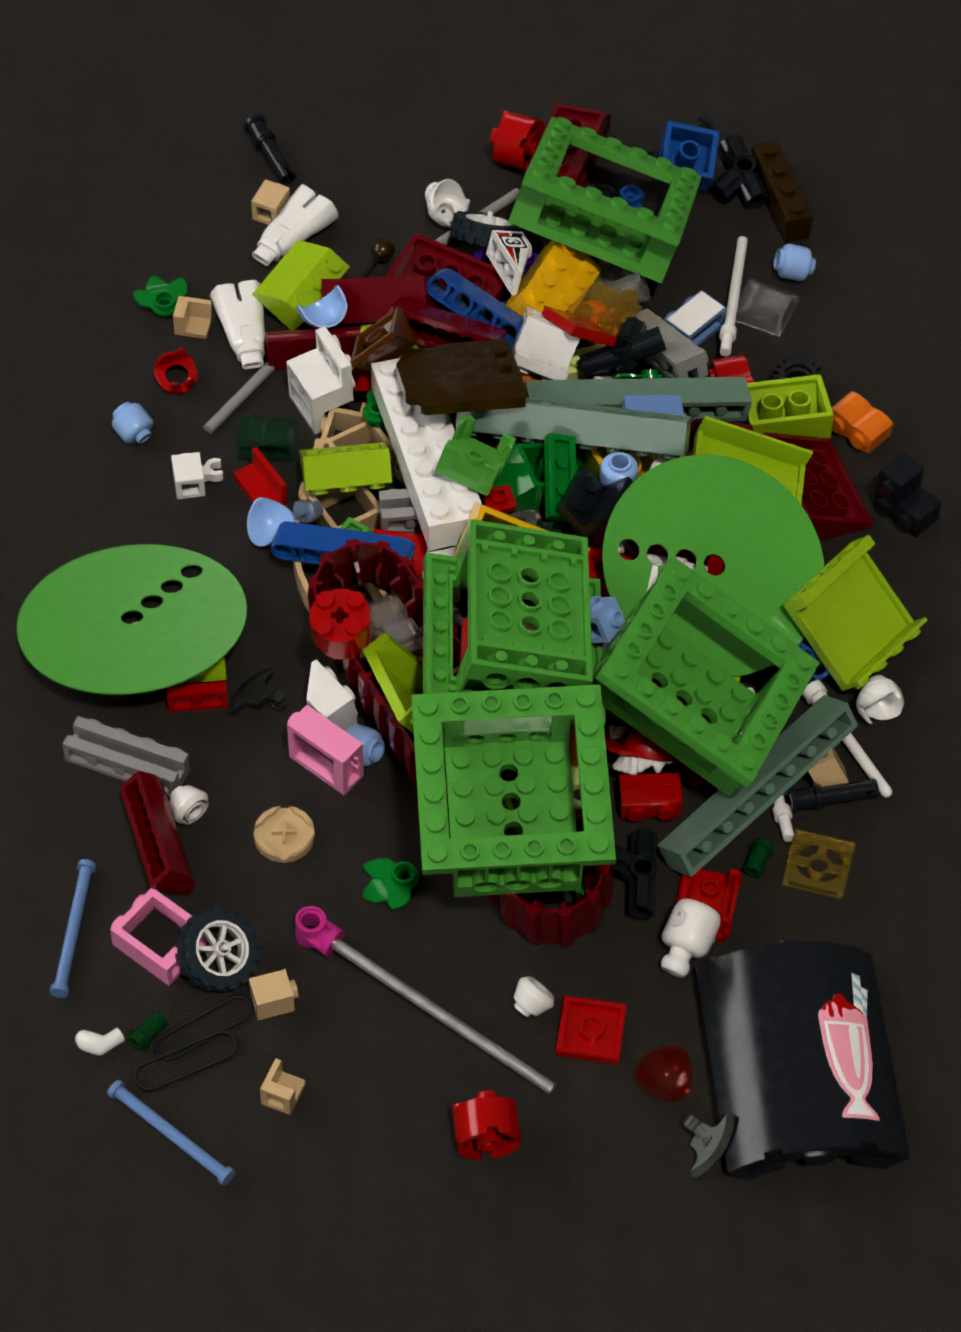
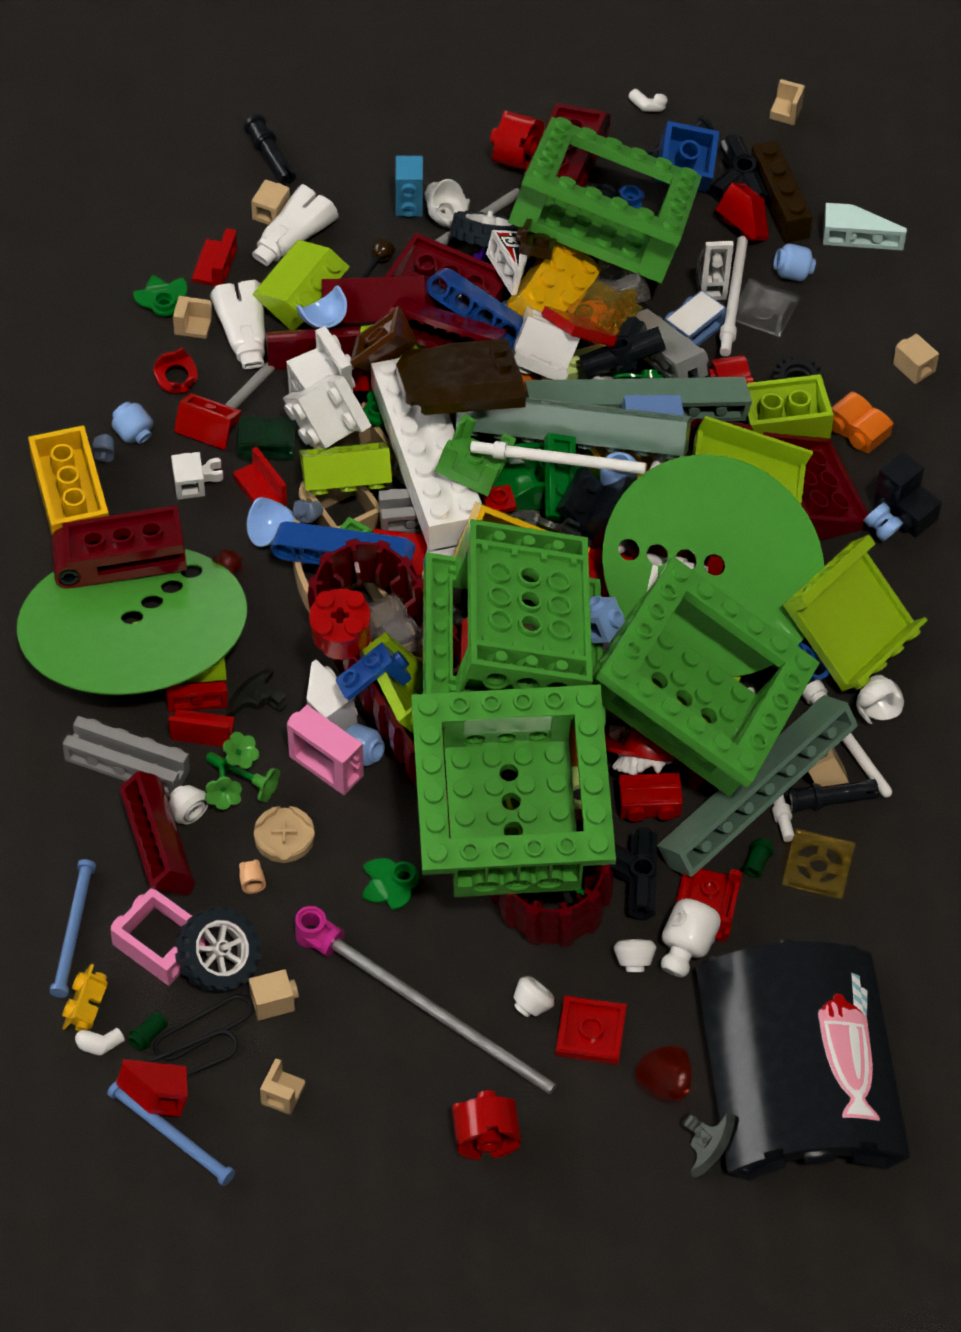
(67, 476): none -> yellow brick
(87, 987): none -> yellow hinge
(103, 448): none -> sand blue piece
(118, 547): none -> dark red hinge
(154, 1086): none -> red slope
(200, 727): none -> red panel
(206, 420): none -> red panel
(216, 259): none -> red panel
(229, 560): none -> clear red plate
(239, 752): none -> bright green plant
(251, 877): none -> light nougat hose
(326, 412): none -> white bracket
(370, 668): none -> blue bracket
(409, 185): none -> dark azure brick
(501, 450): none -> white bar
(535, 245): none -> dark brown bracket
(567, 527): none -> pearl dark grey piece
(635, 953): none -> white cone
(647, 104): none -> white arm
(715, 269): none -> white slope
(745, 210): none -> red slope
(788, 102): none -> tan panel
(856, 227): none -> light aqua slope
(878, 517): none -> light blue wheel
(915, 358): none -> tan brick

